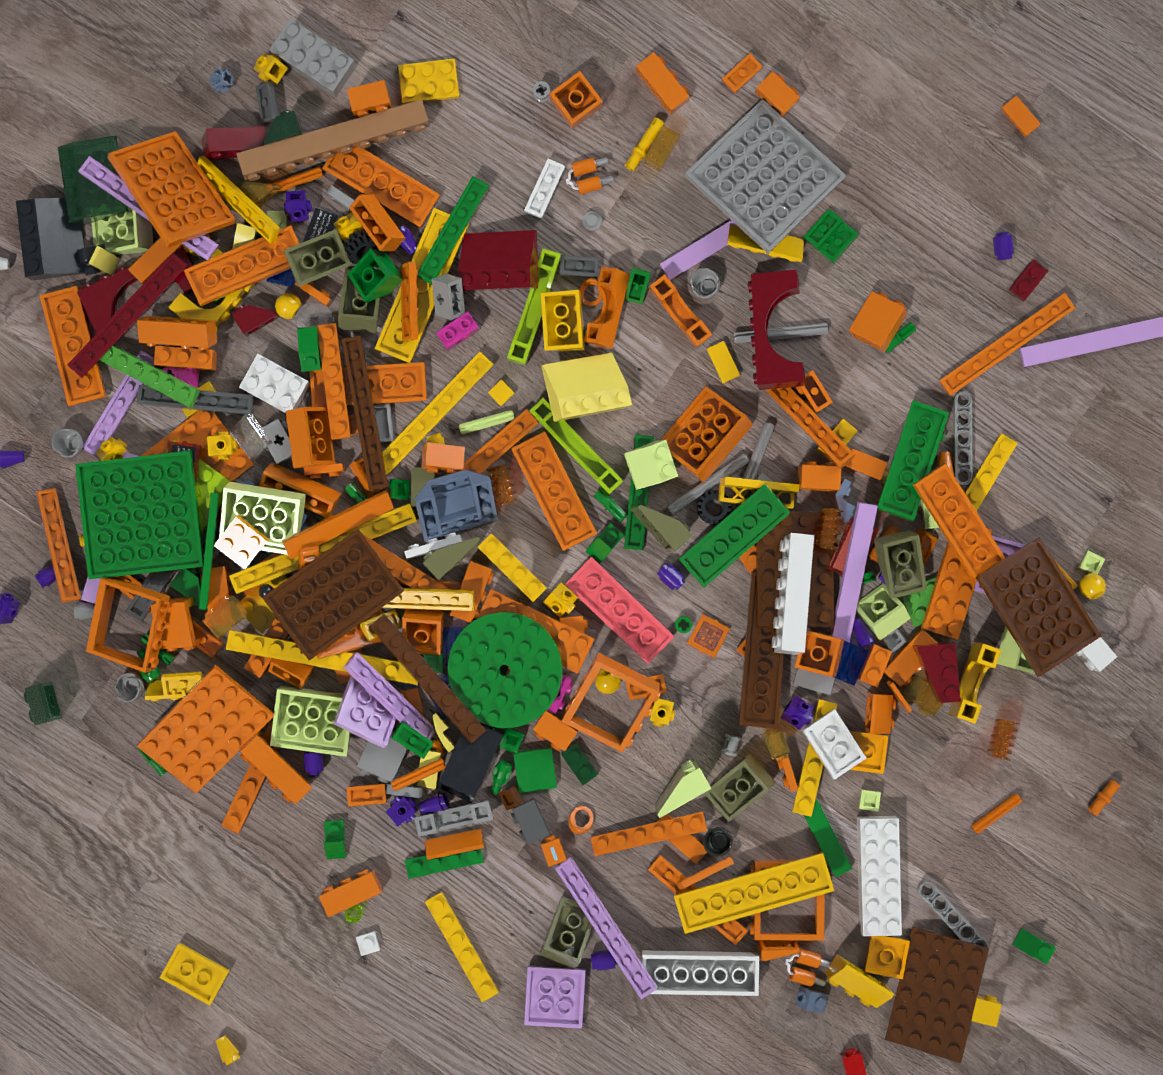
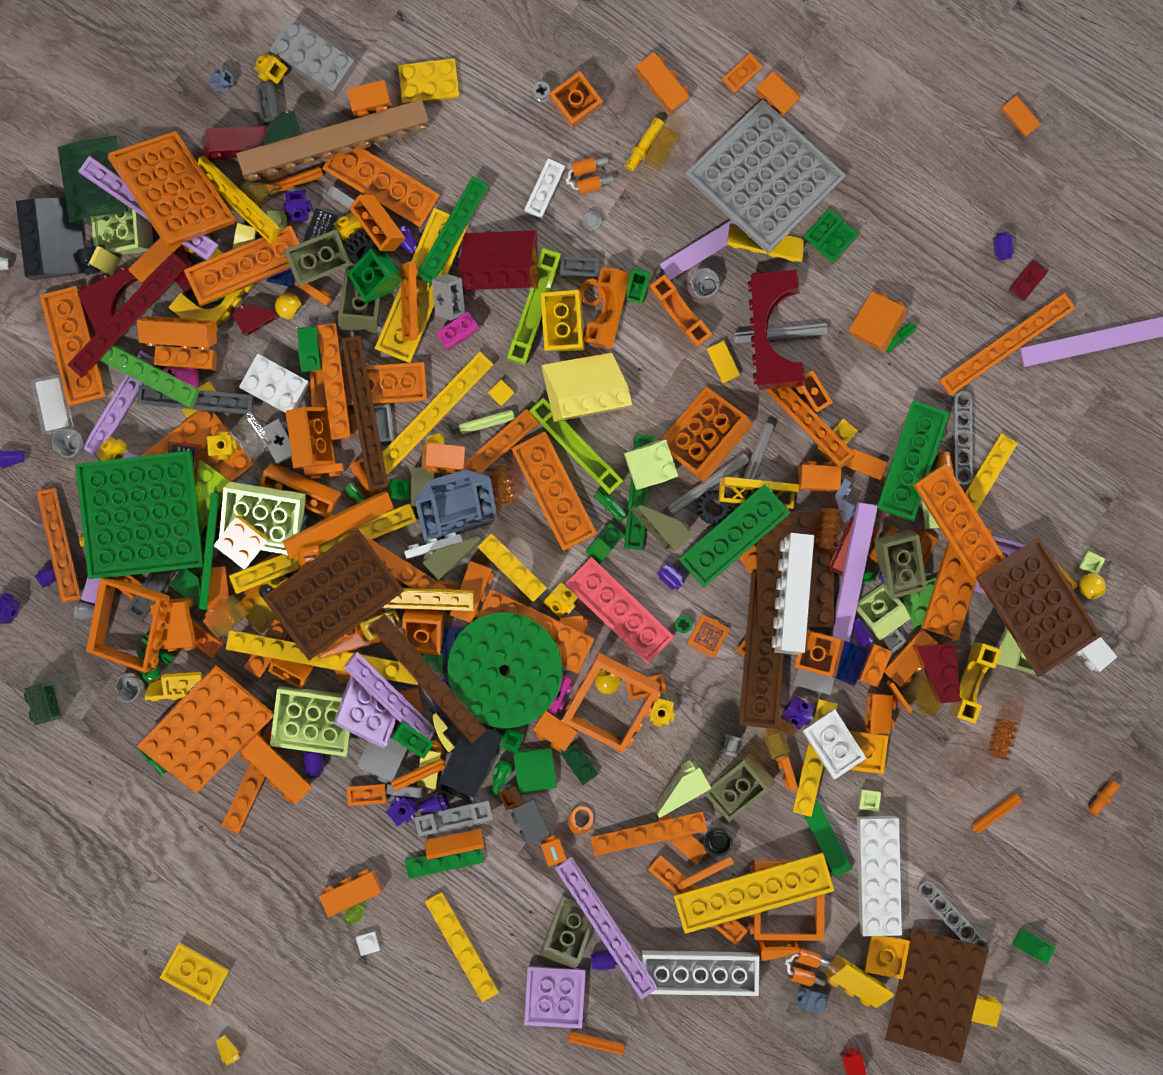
(51, 404): none -> clear piece
(334, 839): green slope -> none
(596, 1043): none -> orange axle

